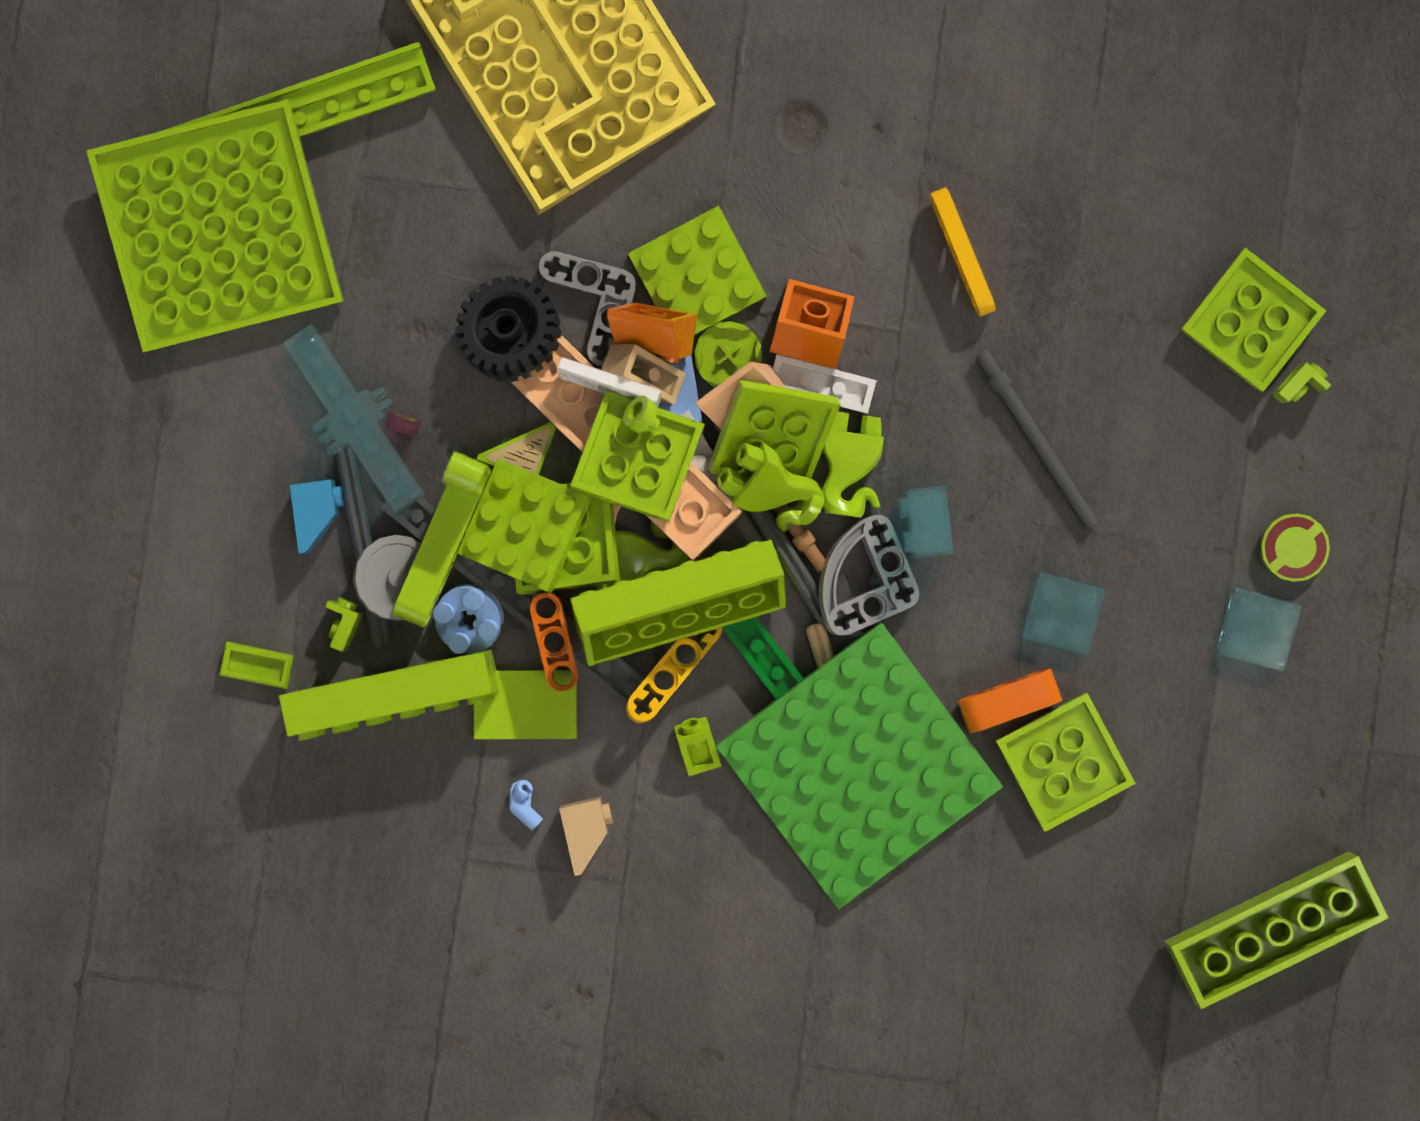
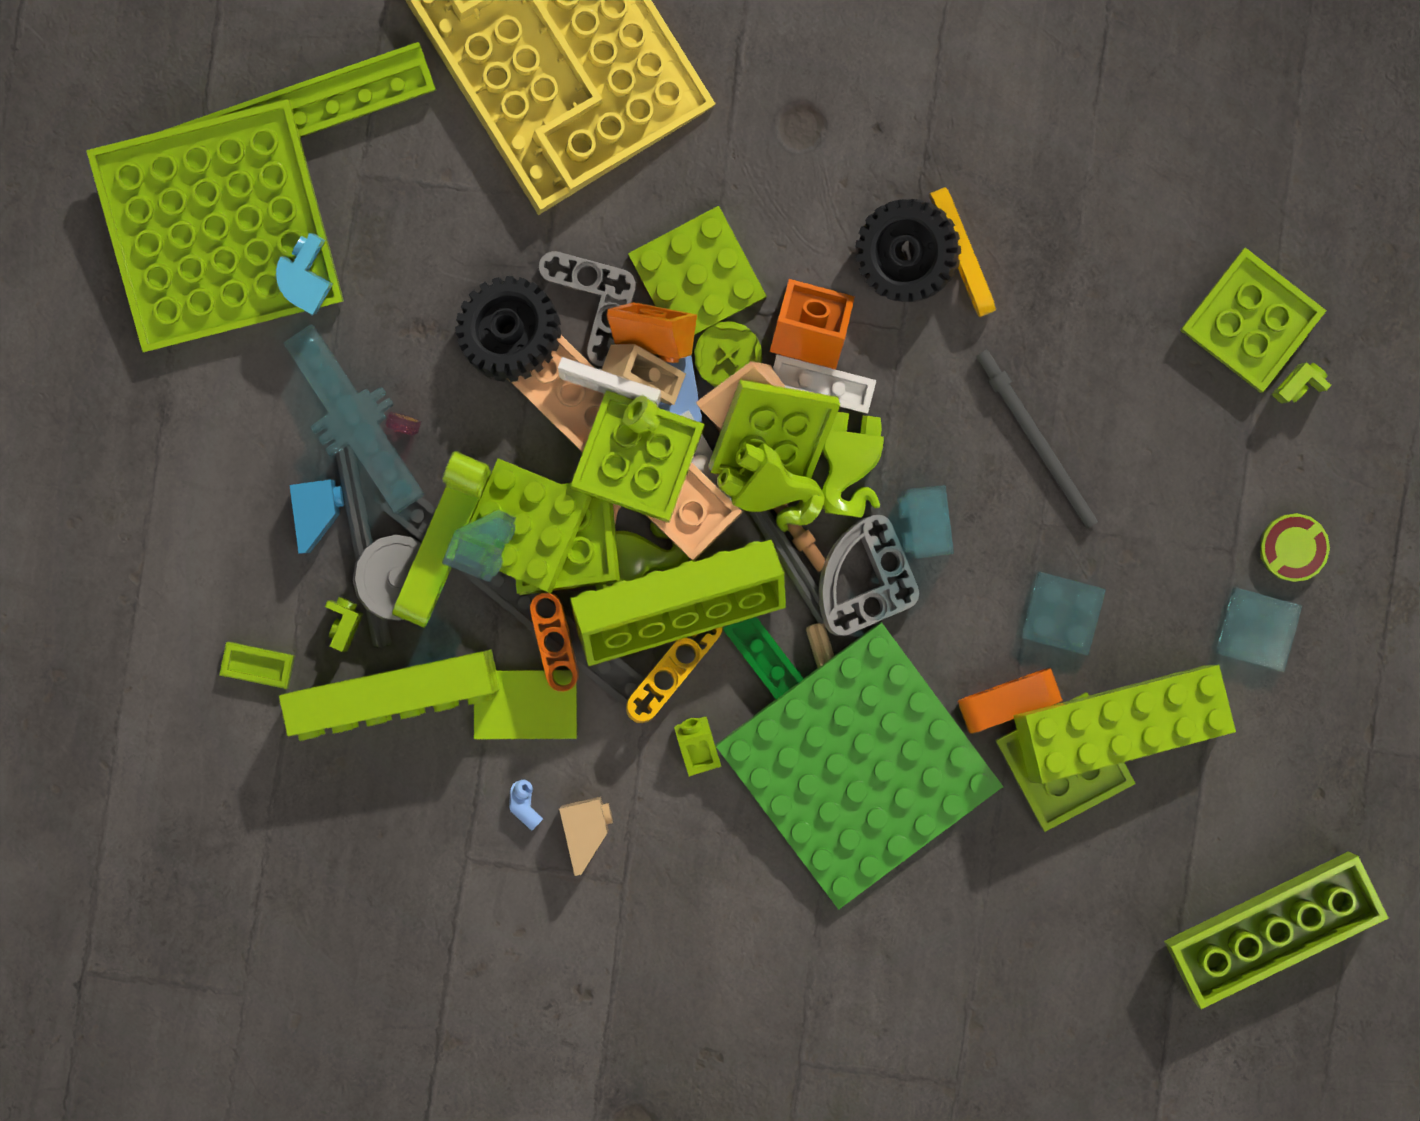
(297, 282): none -> medium azure brick
(460, 636): light blue plate -> none
(479, 545): none -> clear light blue slope
(523, 451): tan tile -> none
(882, 254): none -> black wheel
(1124, 724): none -> lime brick

